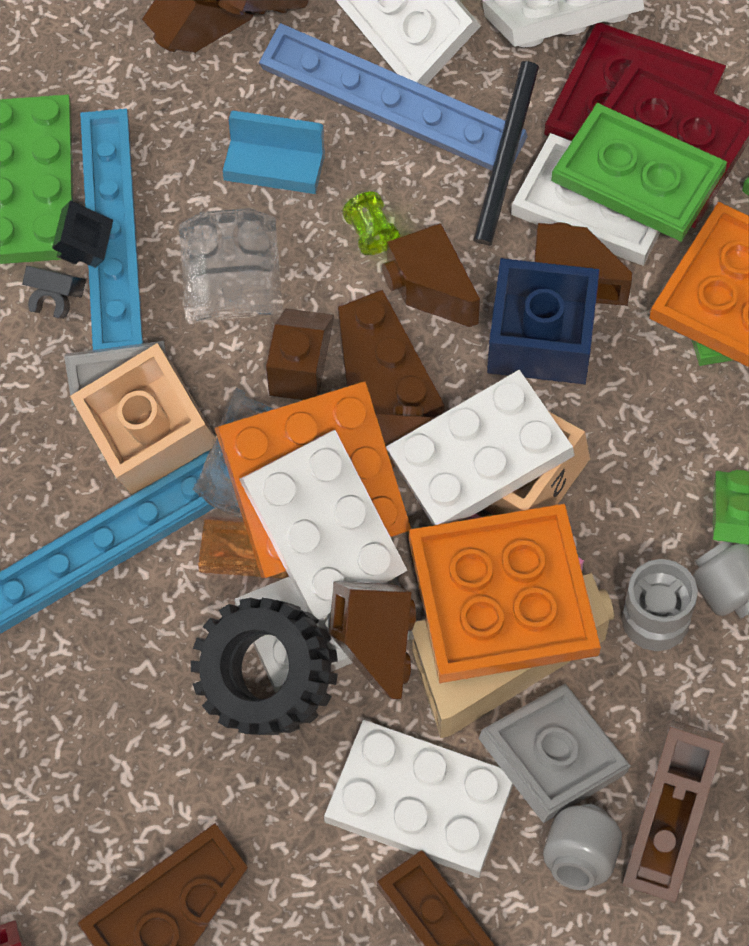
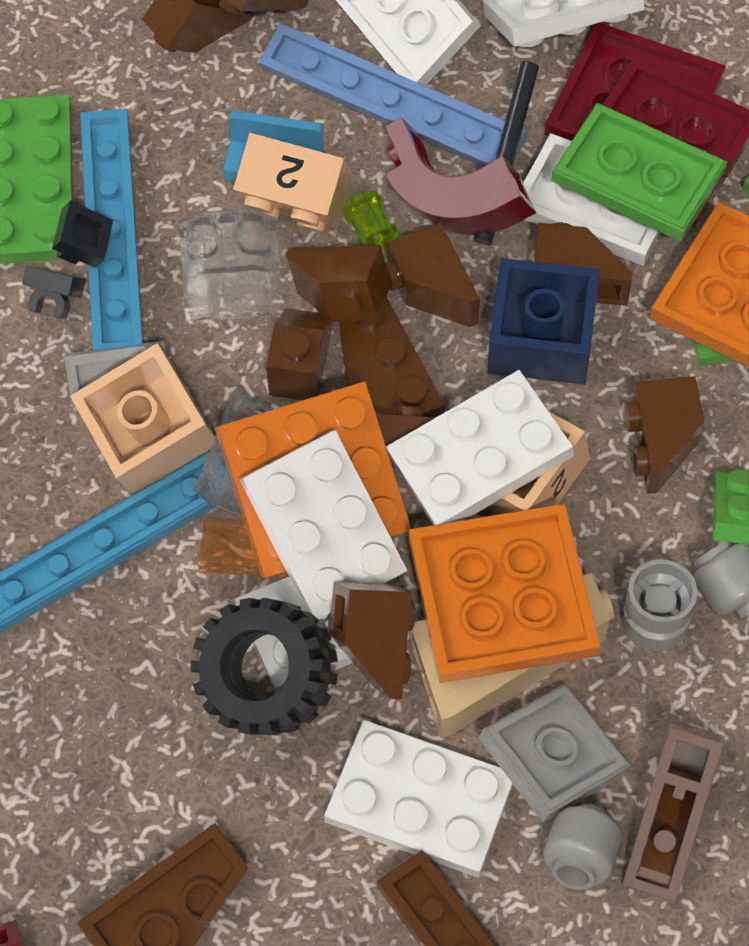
(293, 182): none -> light nougat brick
(341, 281): none -> reddish brown slope
(464, 204): none -> arch
(667, 427): none -> reddish brown slope

